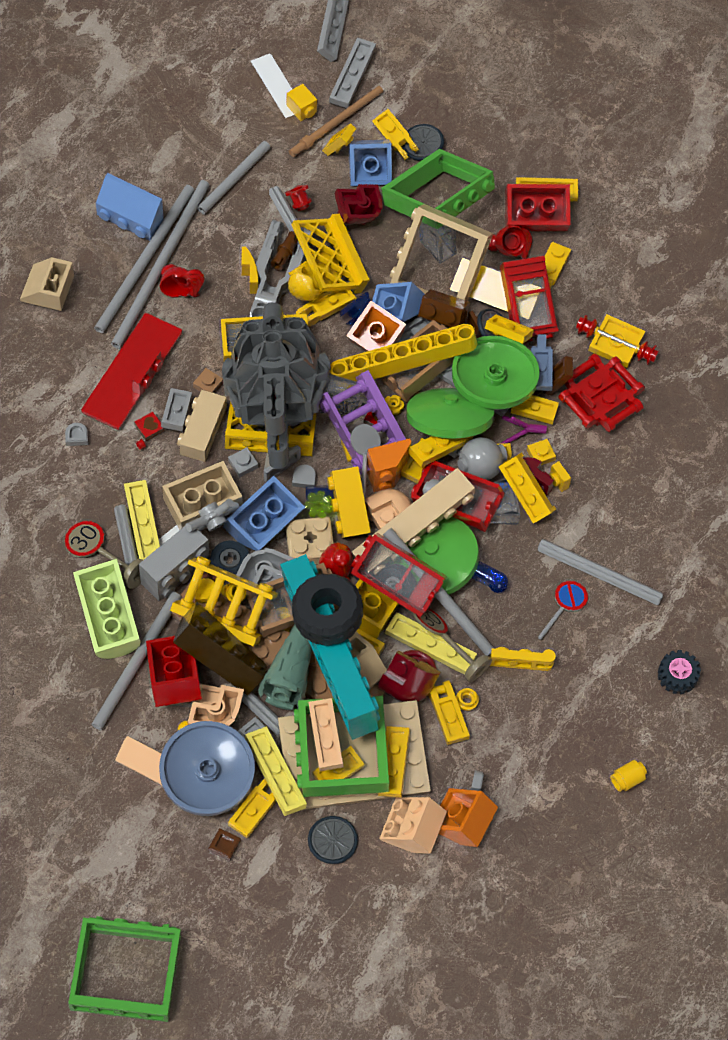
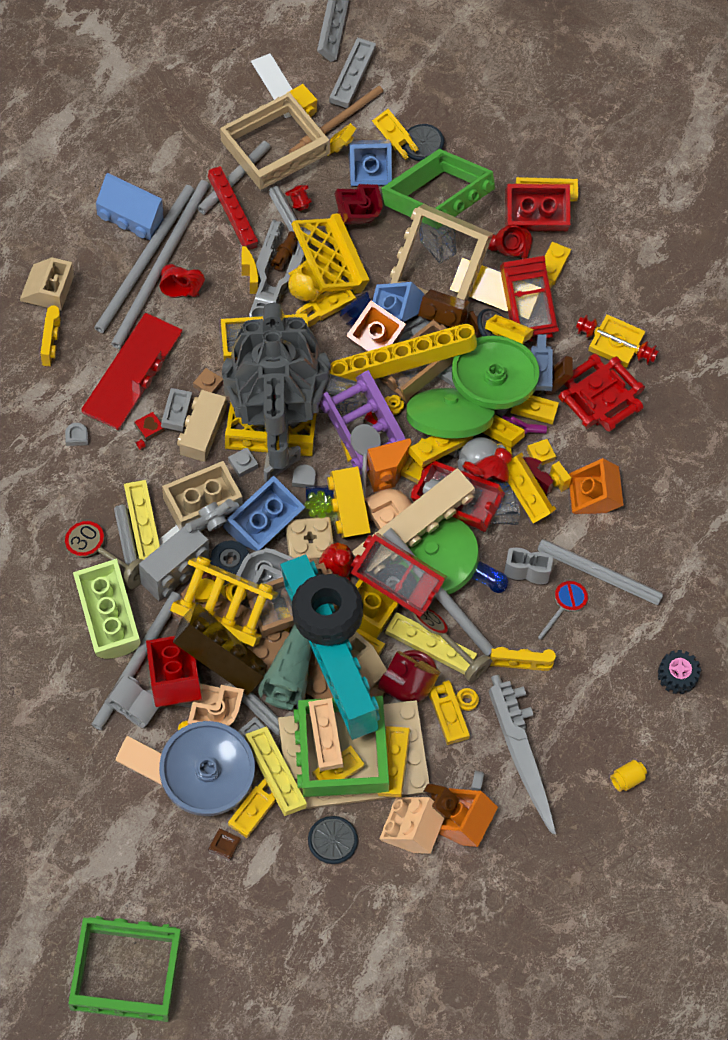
(50, 333): none -> yellow hinge
(132, 701): none -> light grey brick
(232, 208): none -> red piece
(288, 164): none -> tan window
(443, 798): none -> reddish brown bracket
(491, 466): none -> red hair
(505, 432): none -> yellow plate
(514, 732): none -> light grey piece
(530, 566): none -> light grey brick
(596, 488): none -> orange slope

